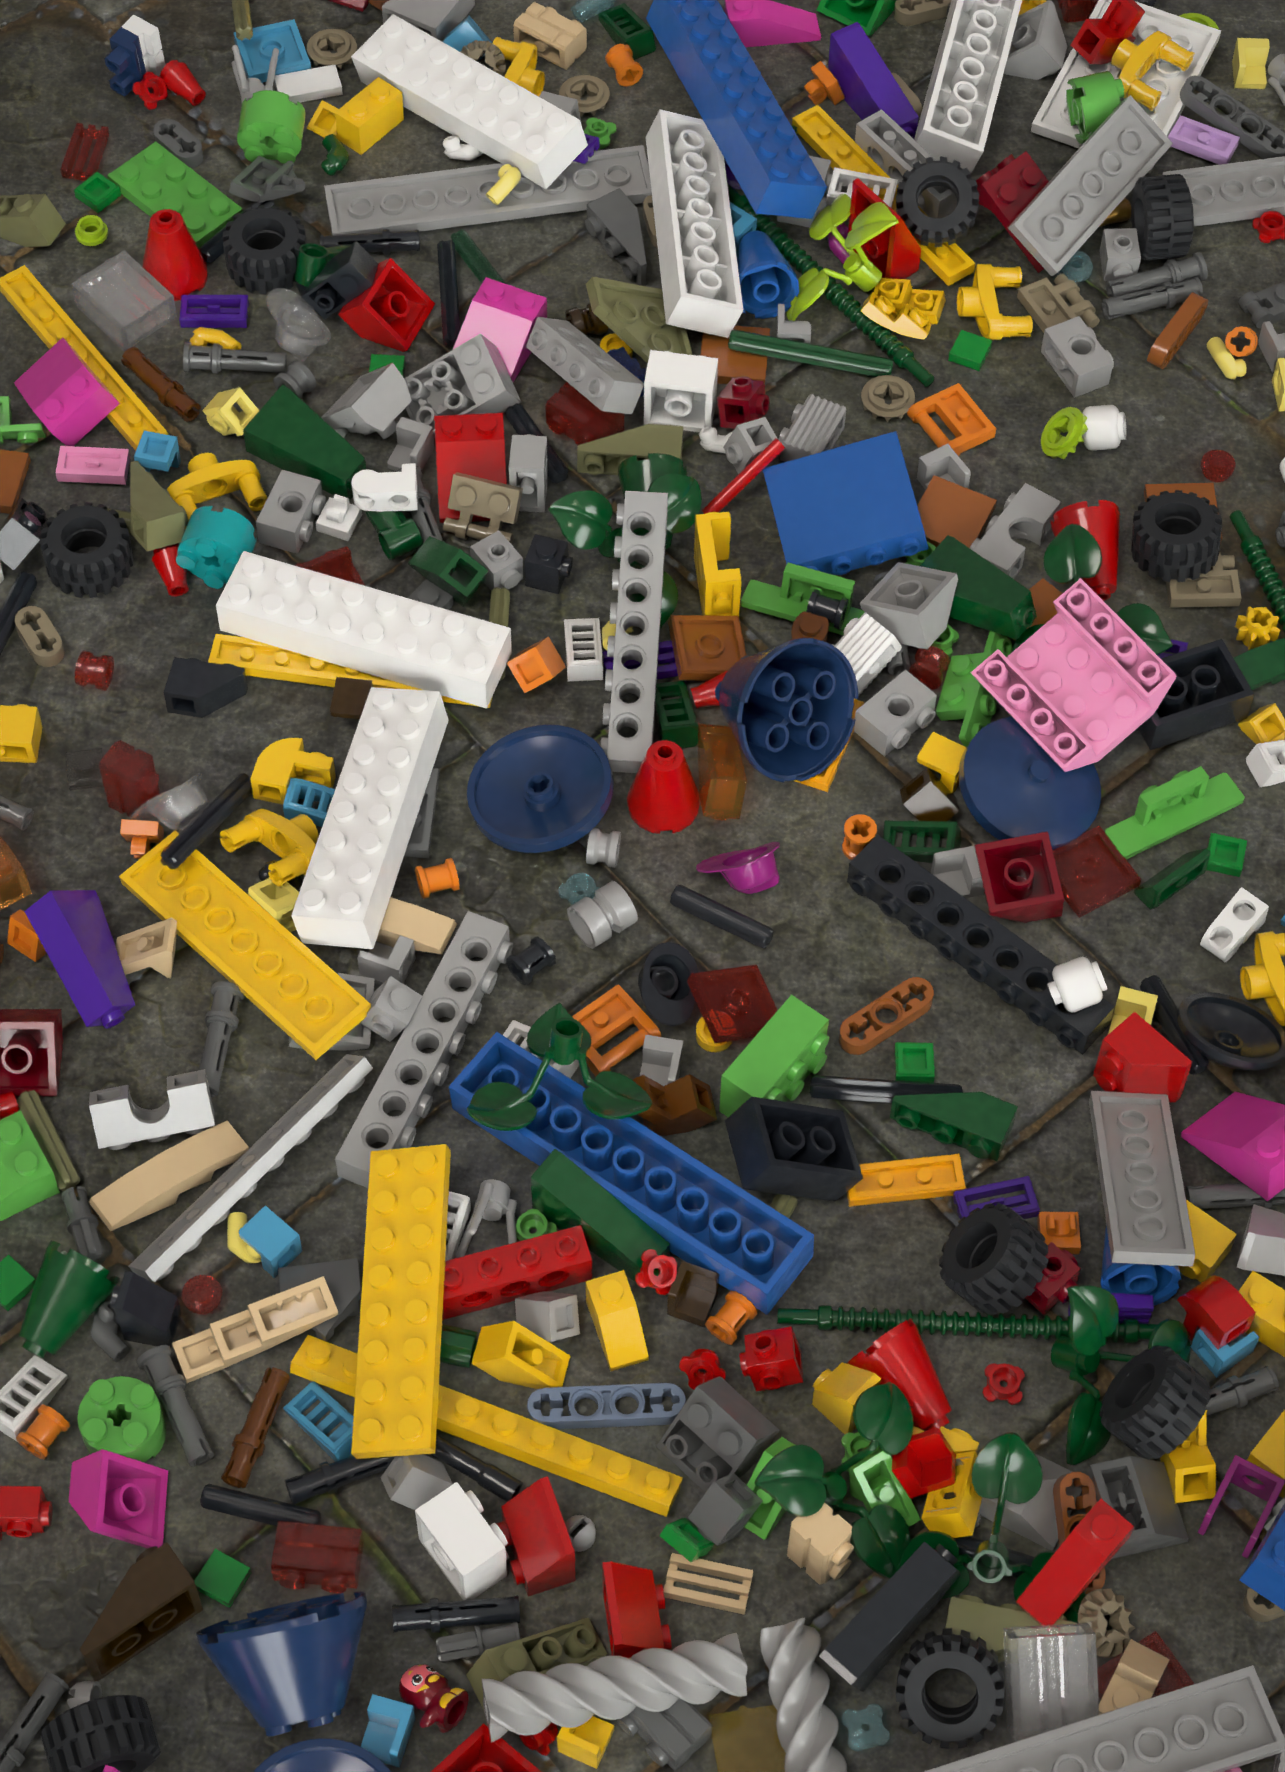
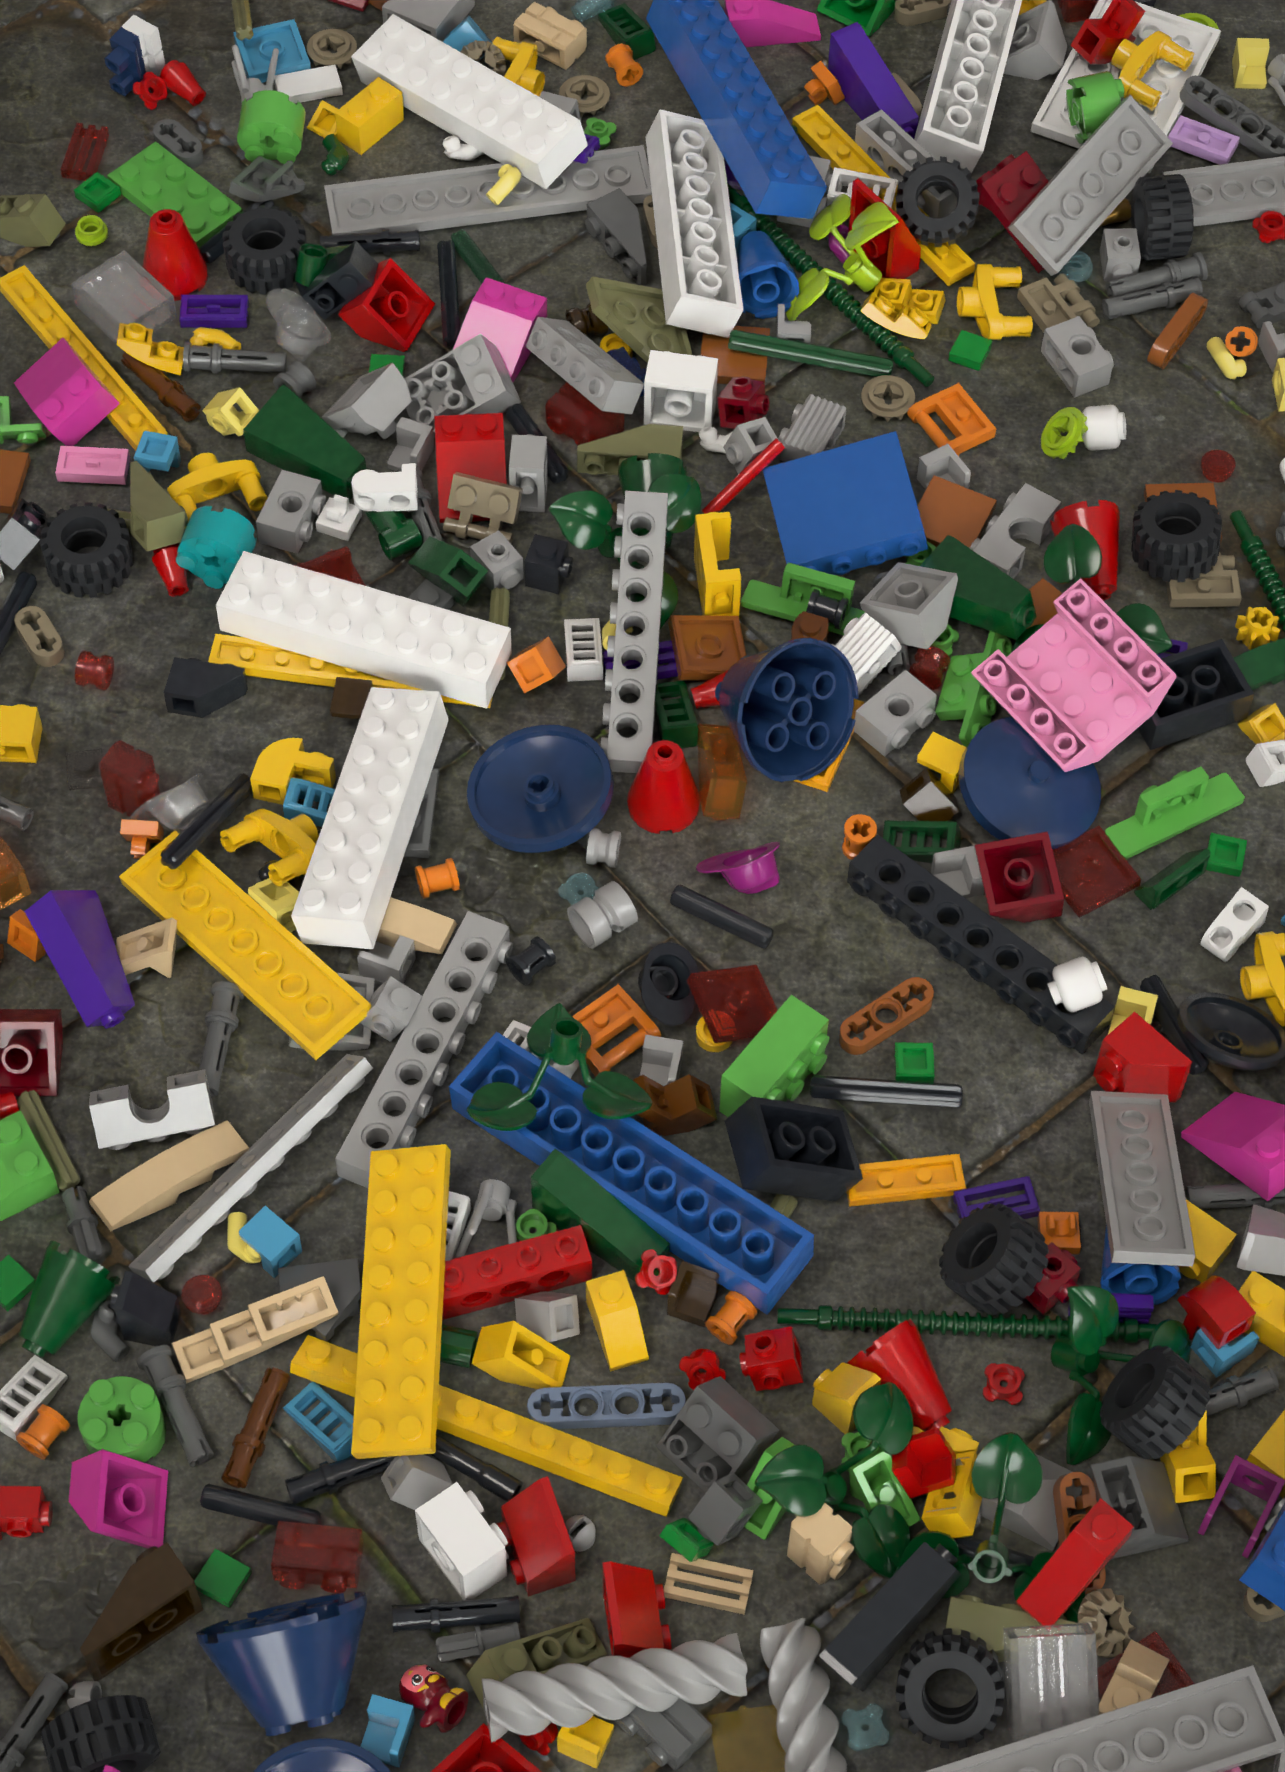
(138, 343): none -> yellow slope
(964, 1119): dark green slope -> none

